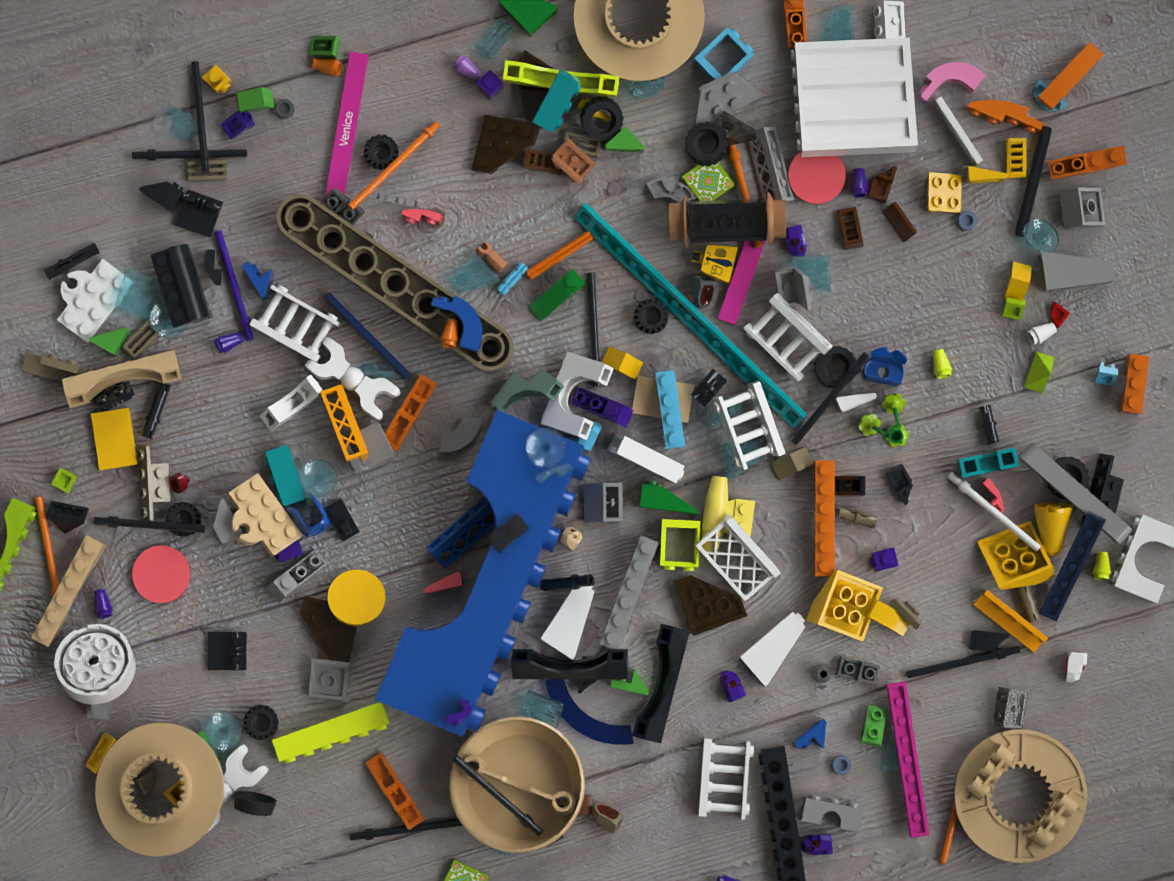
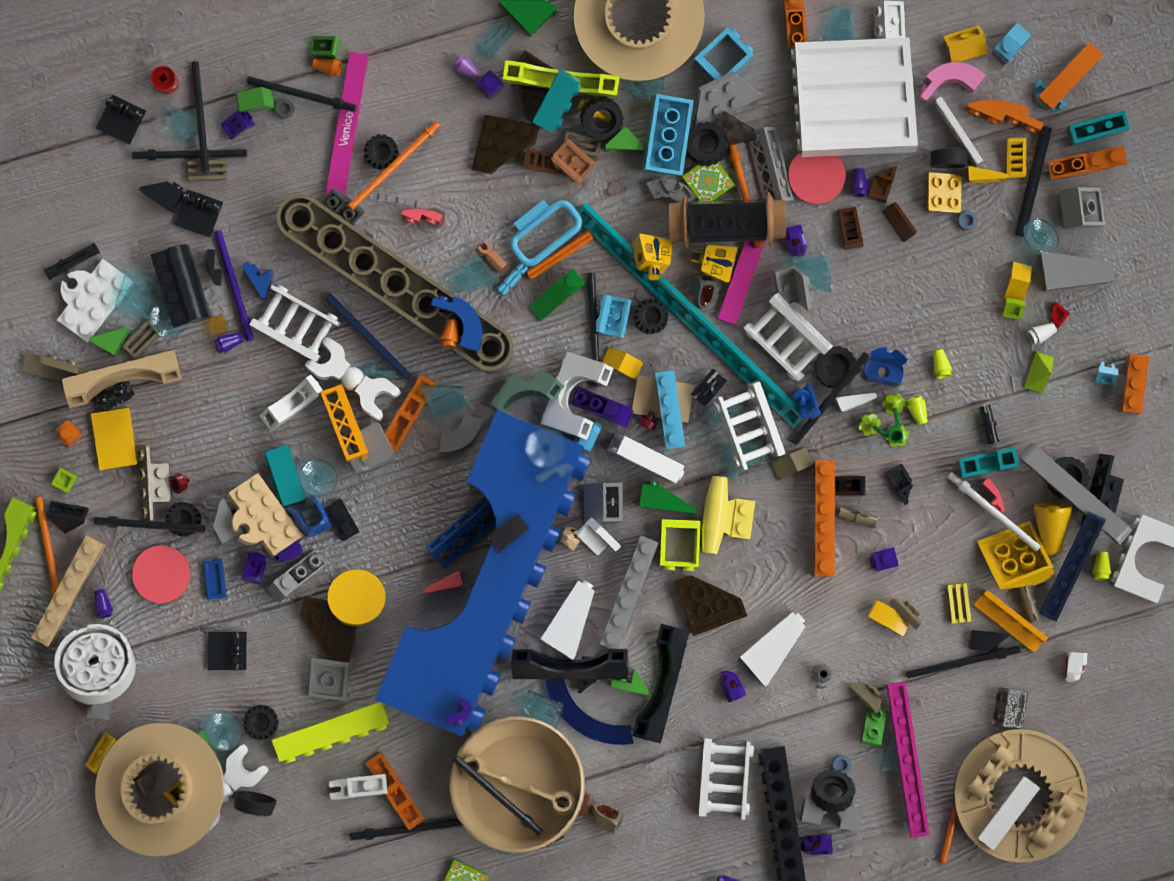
(69, 433): none -> orange brick
(120, 119): none -> black hinge
(156, 410): black pin -> none
(164, 80): none -> red wheel
(214, 579): none -> blue tile
(217, 80): yellow bracket -> none
(218, 325): none -> clear yellow tile
(255, 568): none -> dark purple bracket
(337, 103): none -> black bar
(359, 787): none -> white plate
(444, 399): none -> clear light blue wing
(534, 218): none -> medium azure bar
(574, 582): black pin -> none
(596, 537): none -> white panel
(613, 316): none -> medium azure bracket
(647, 421): none -> dark red tile
(652, 254): none -> yellow torso
(667, 135): none -> medium azure slope
(747, 544): white fence -> none
(806, 402): none -> blue hips
(816, 731): blue slope -> none
(836, 778): none -> black tyre
(845, 605): yellow slope -> none
(857, 670): dark grey slope -> none
(867, 695): none -> dark tan tile
(918, 409): none -> neon yellow cone
(948, 158): none -> black tyre
(959, 604): none -> light yellow tile
(966, 44): none -> yellow panel
(1008, 813): none -> white tile
(1011, 43): none -> medium azure slope
(1097, 128): none -> teal brick

